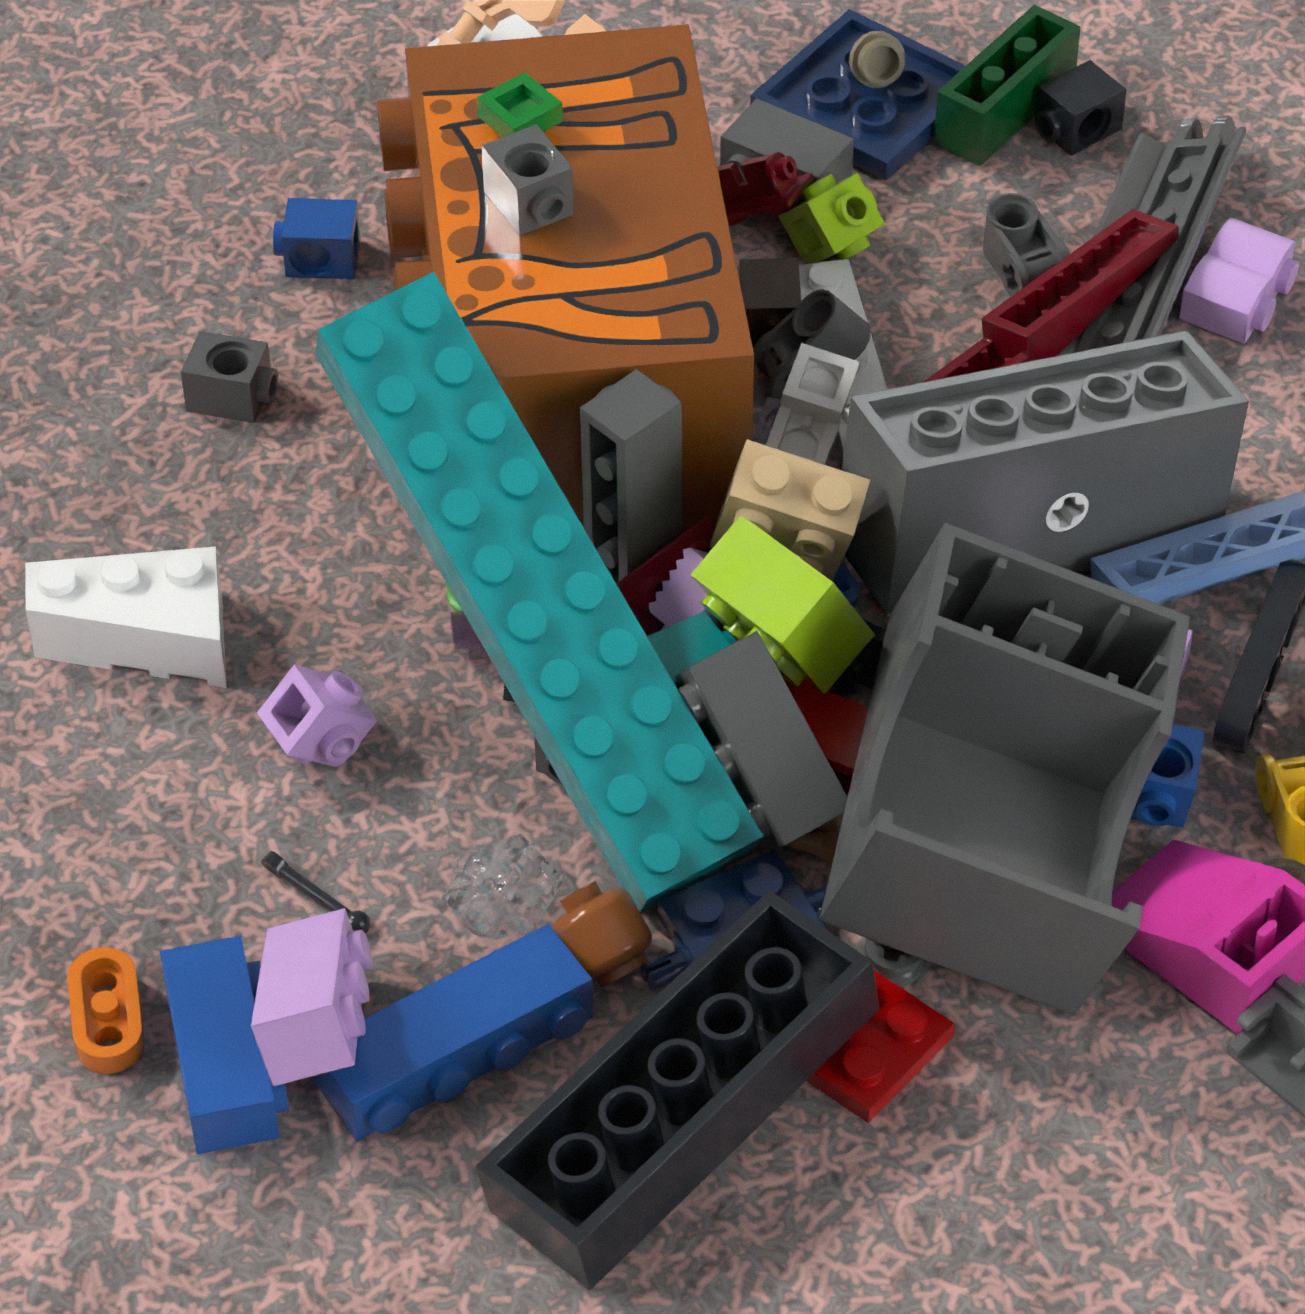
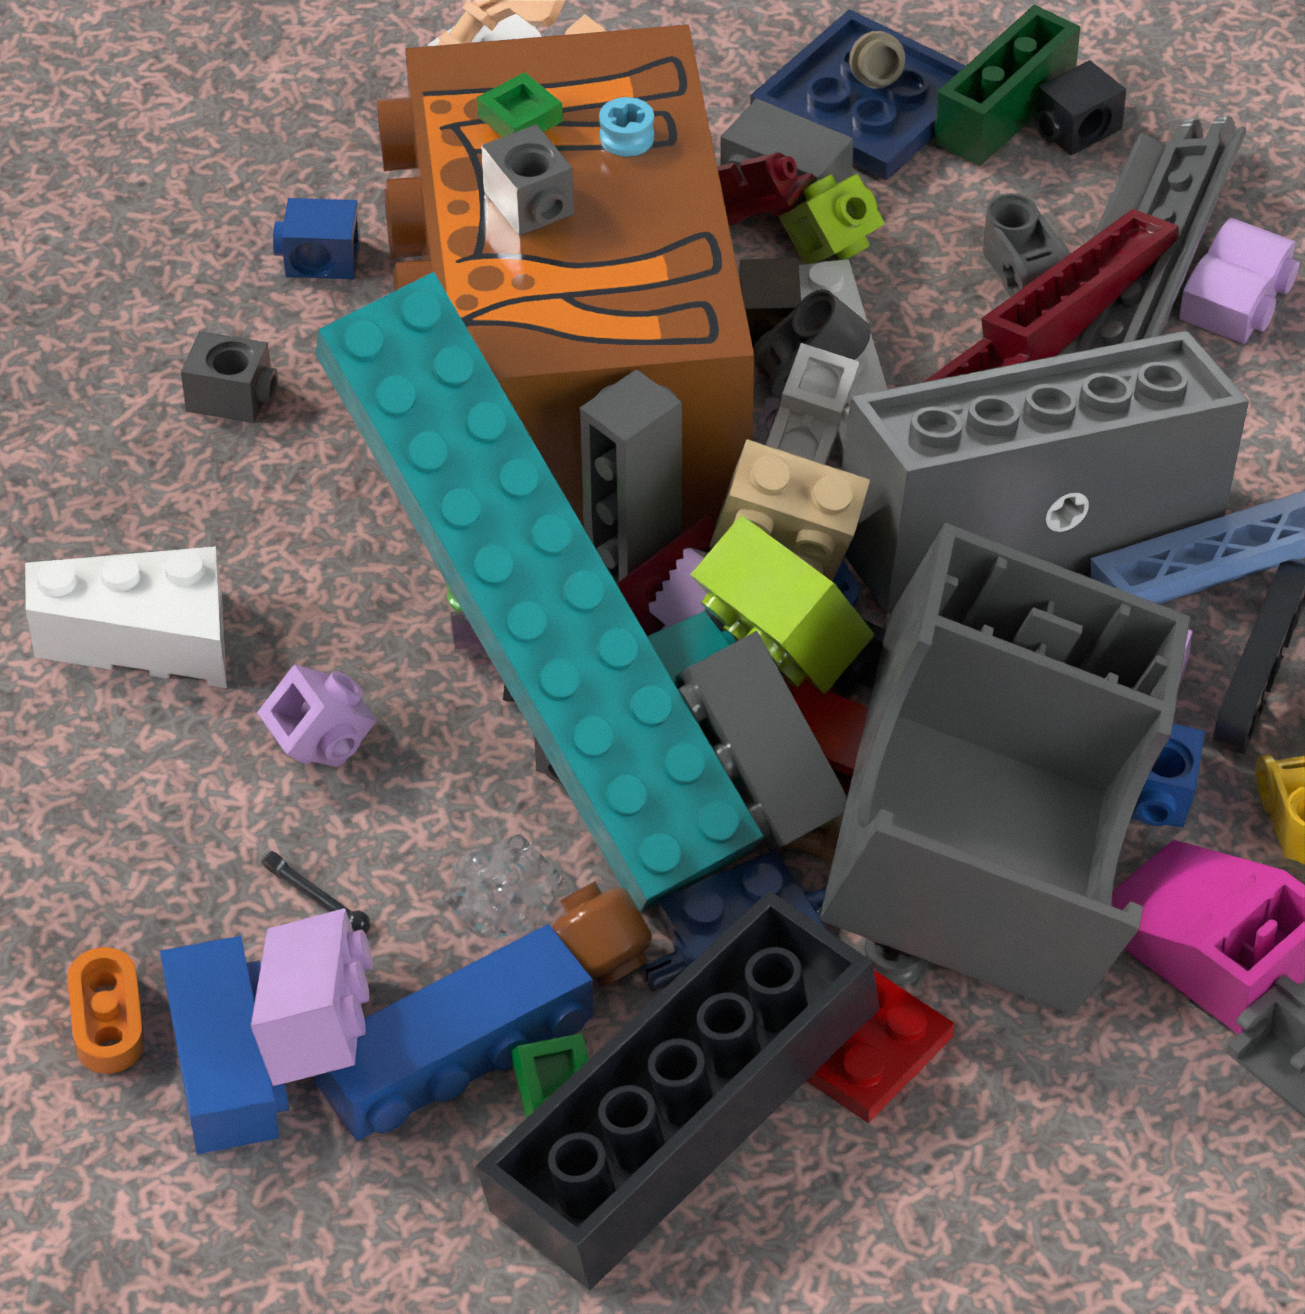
(546, 1066): none -> green plate
(626, 126): none -> medium azure bush

